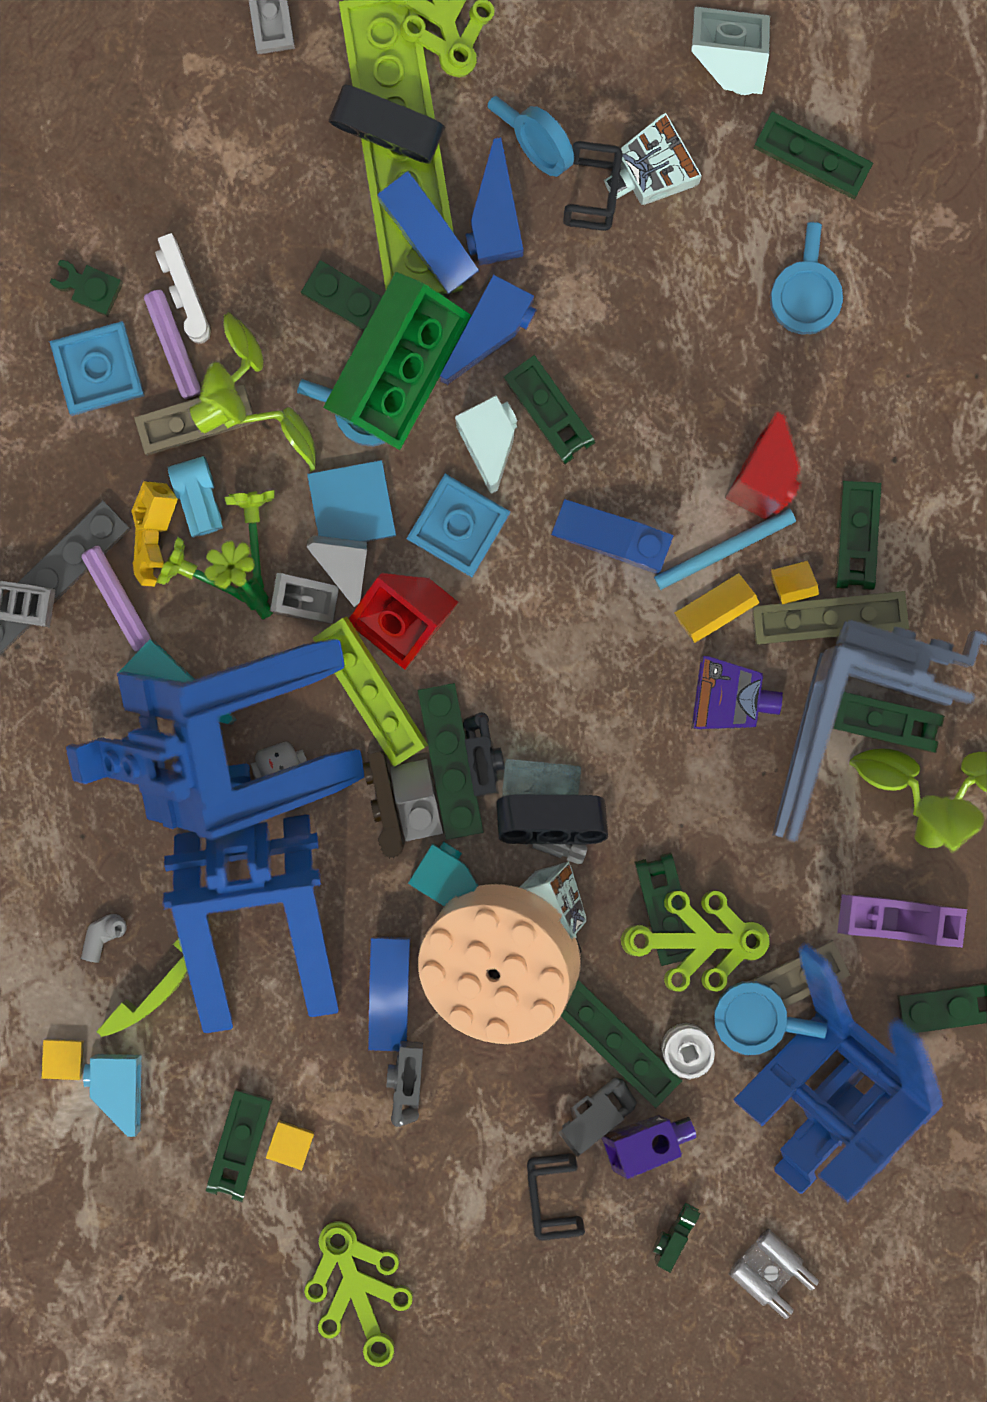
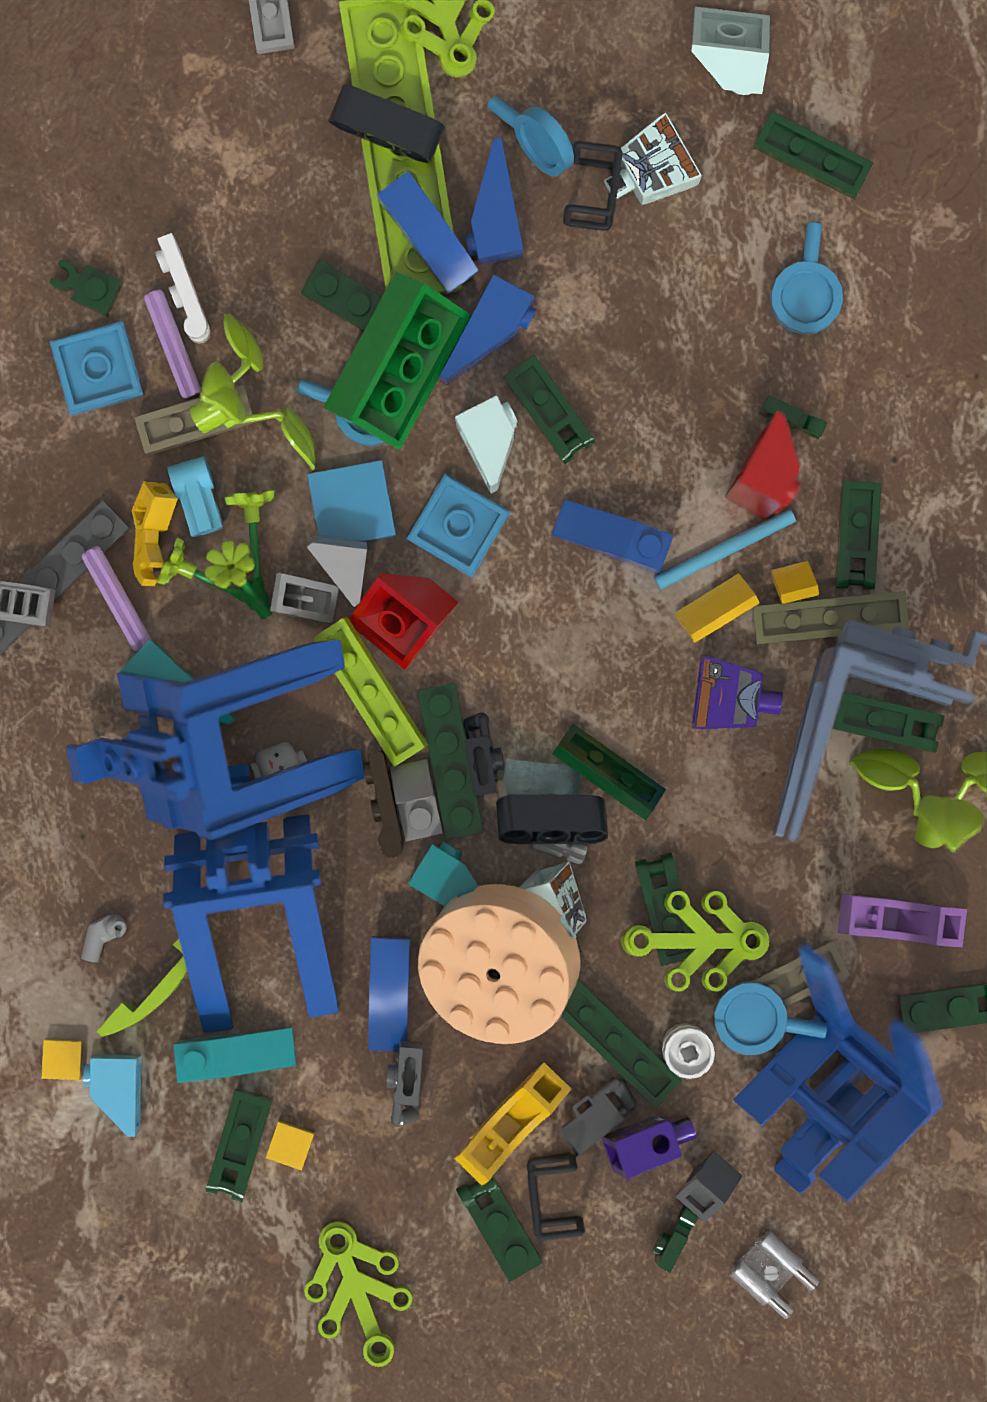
(233, 1054): none -> teal slope
(500, 1228): none -> dark green plate
(512, 1122): none -> yellow arch
(609, 771): none -> dark green plate
(709, 1186): none -> dark grey brick
(794, 417): none -> dark green plate

